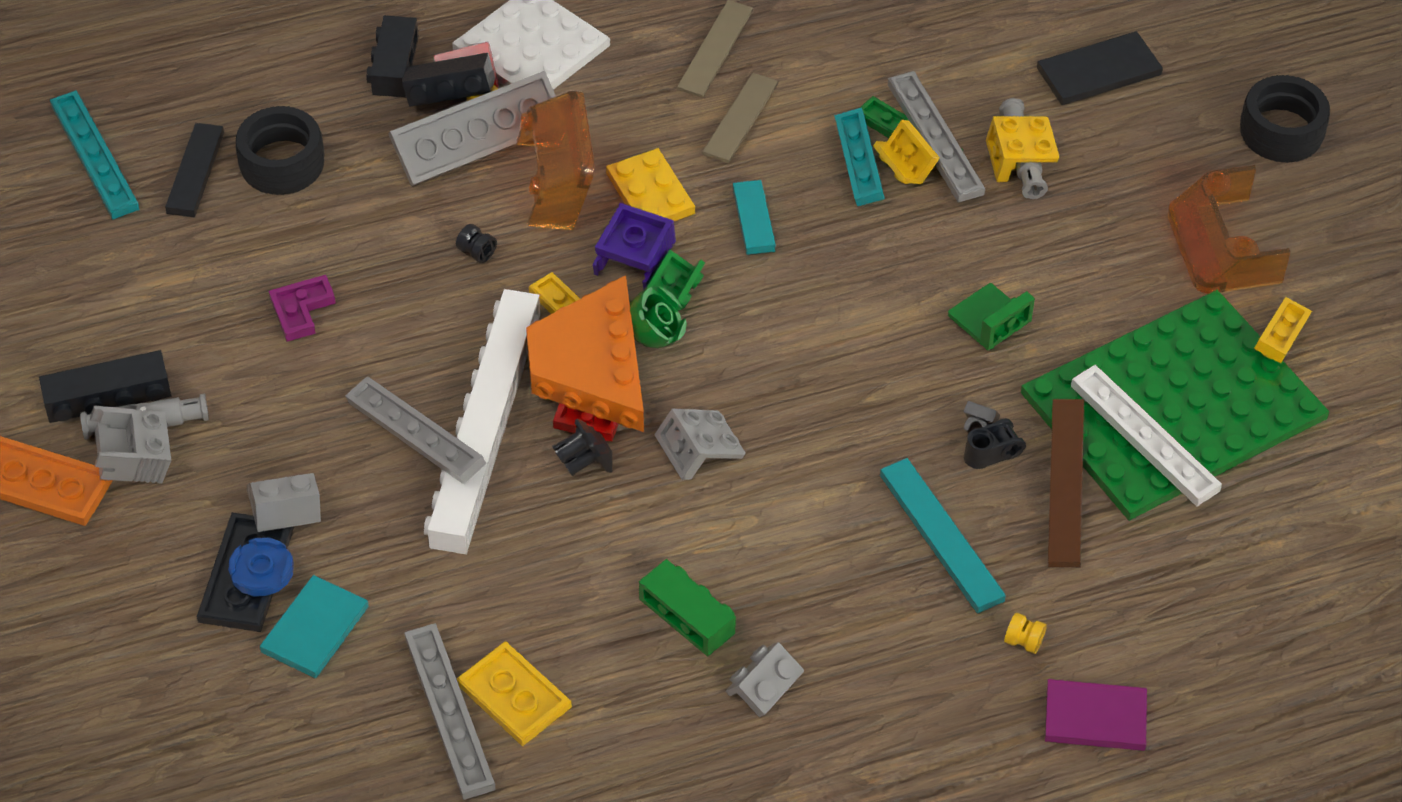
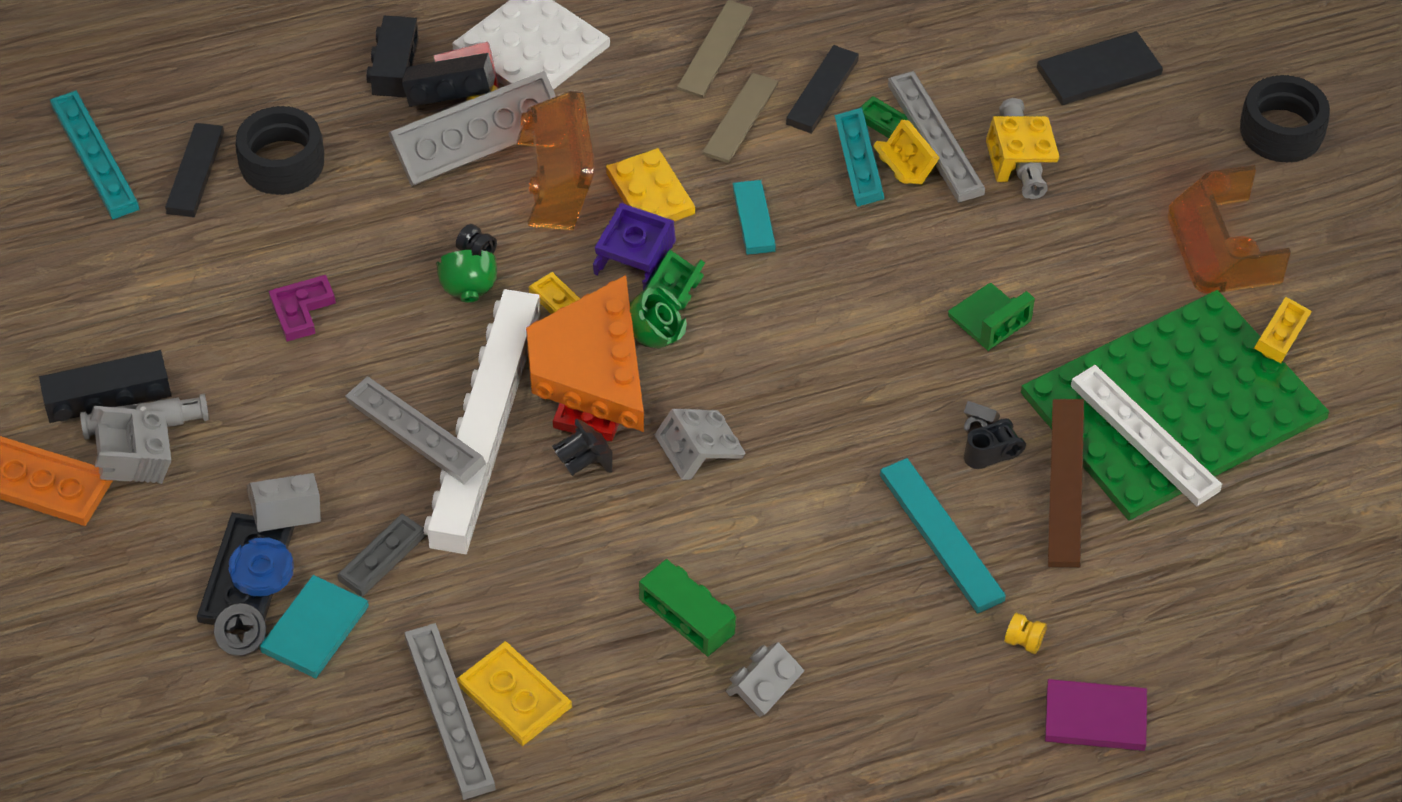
(229, 619): none -> black gear
(381, 555): none -> dark grey tile
(467, 274): none -> green cylinder
(822, 89): none -> black tile

